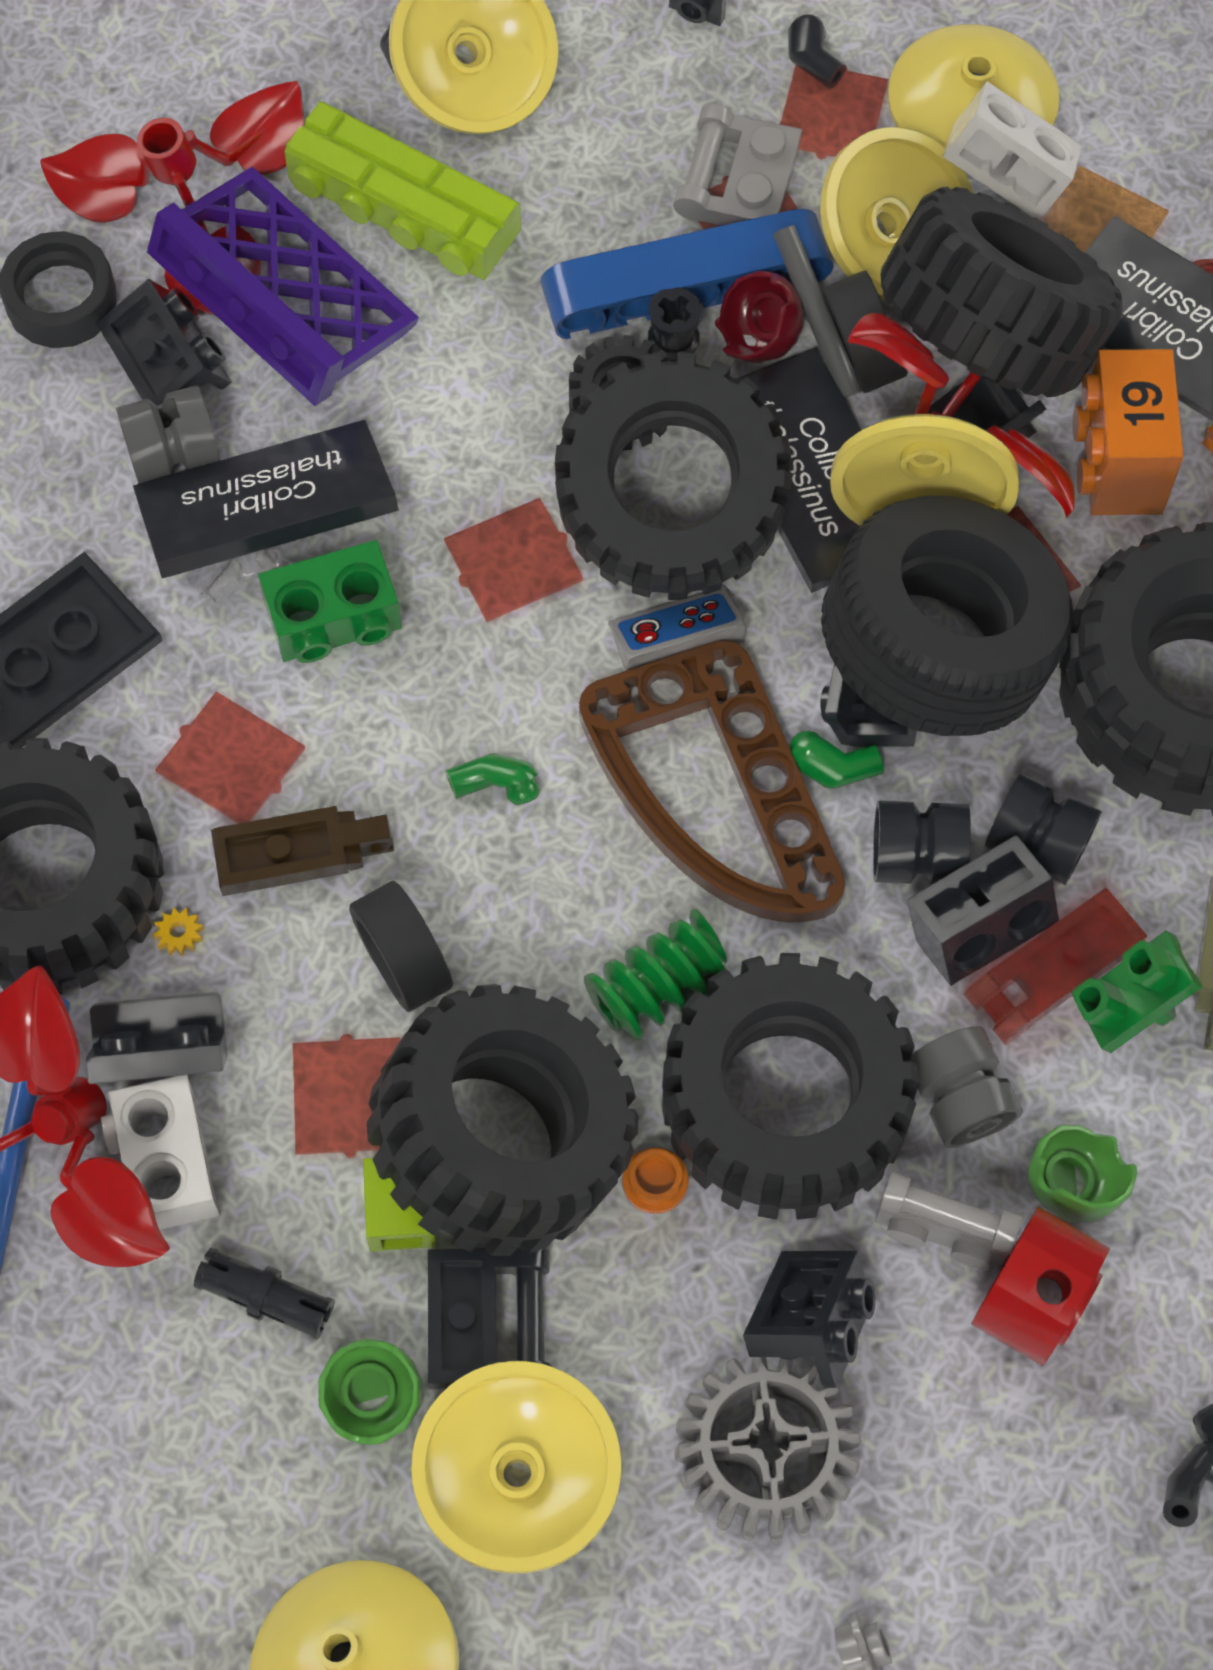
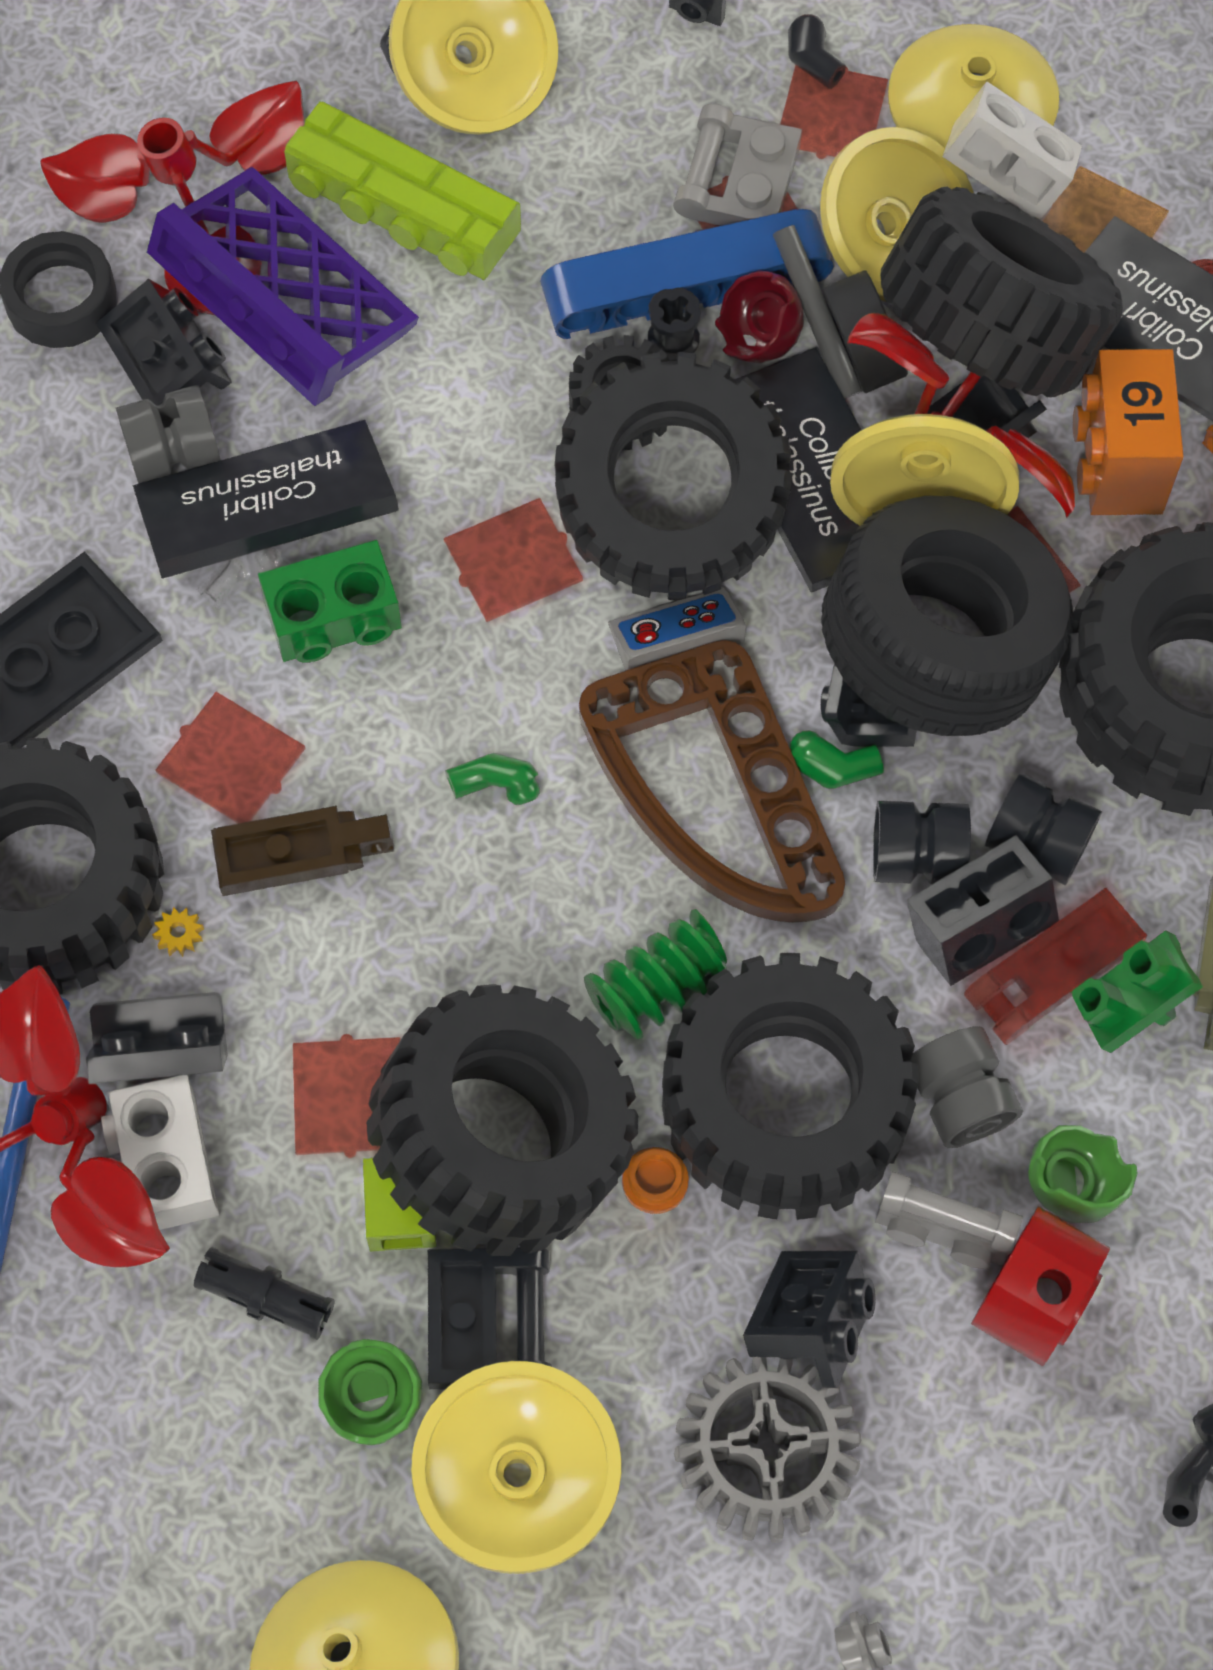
(401, 945): black tyre -> none

